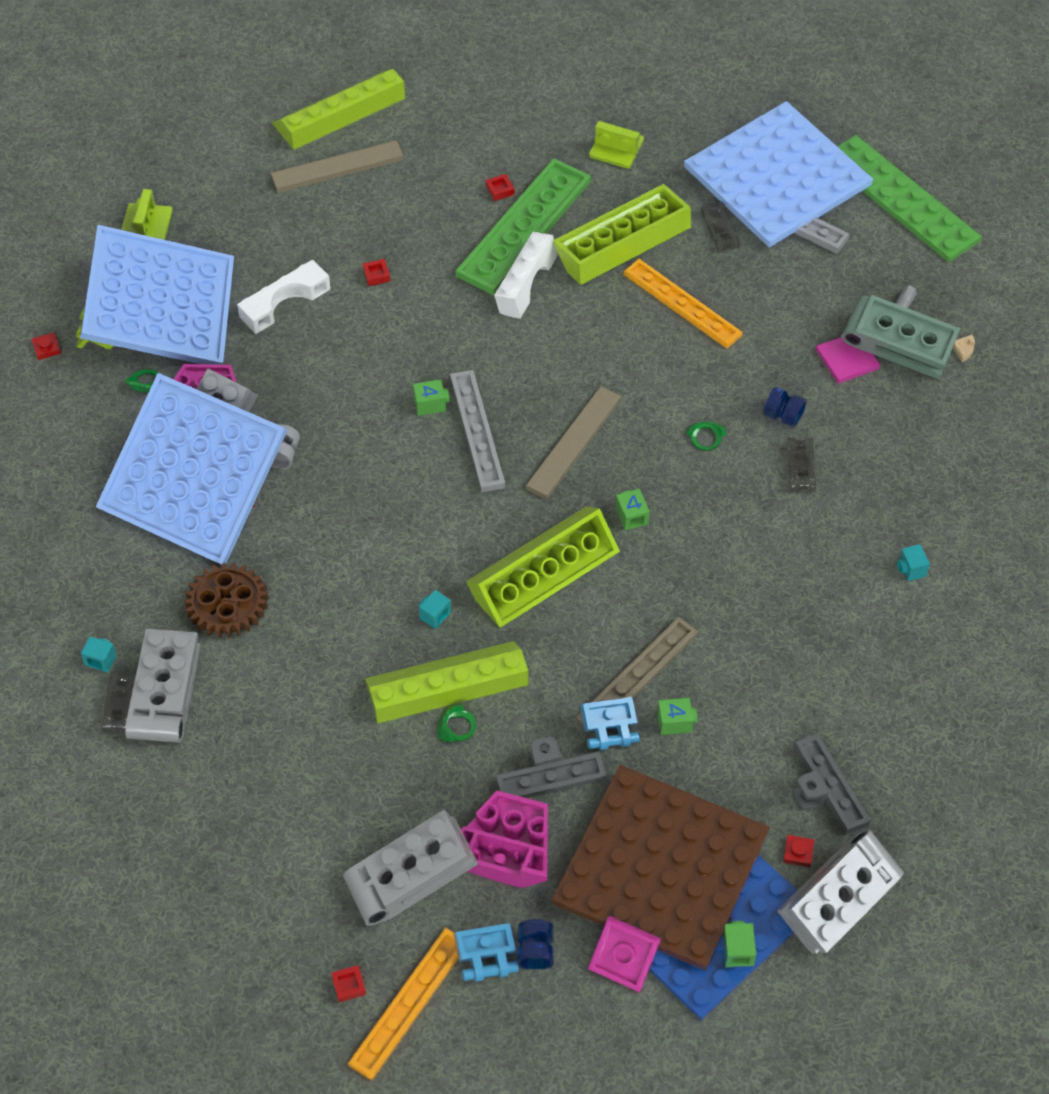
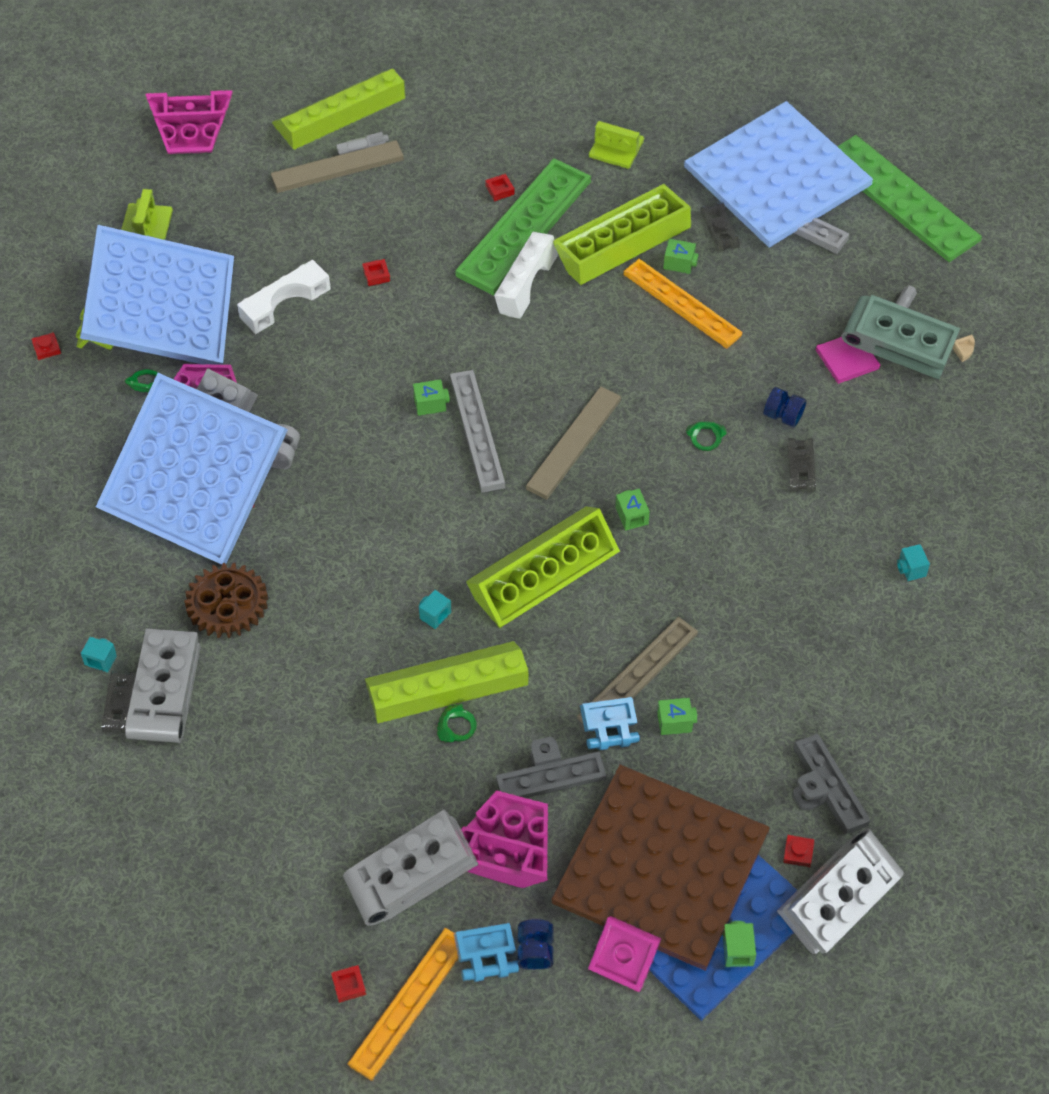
(189, 122): none -> dark pink wedge
(361, 143): none -> light grey piece
(680, 256): none -> bright green brick

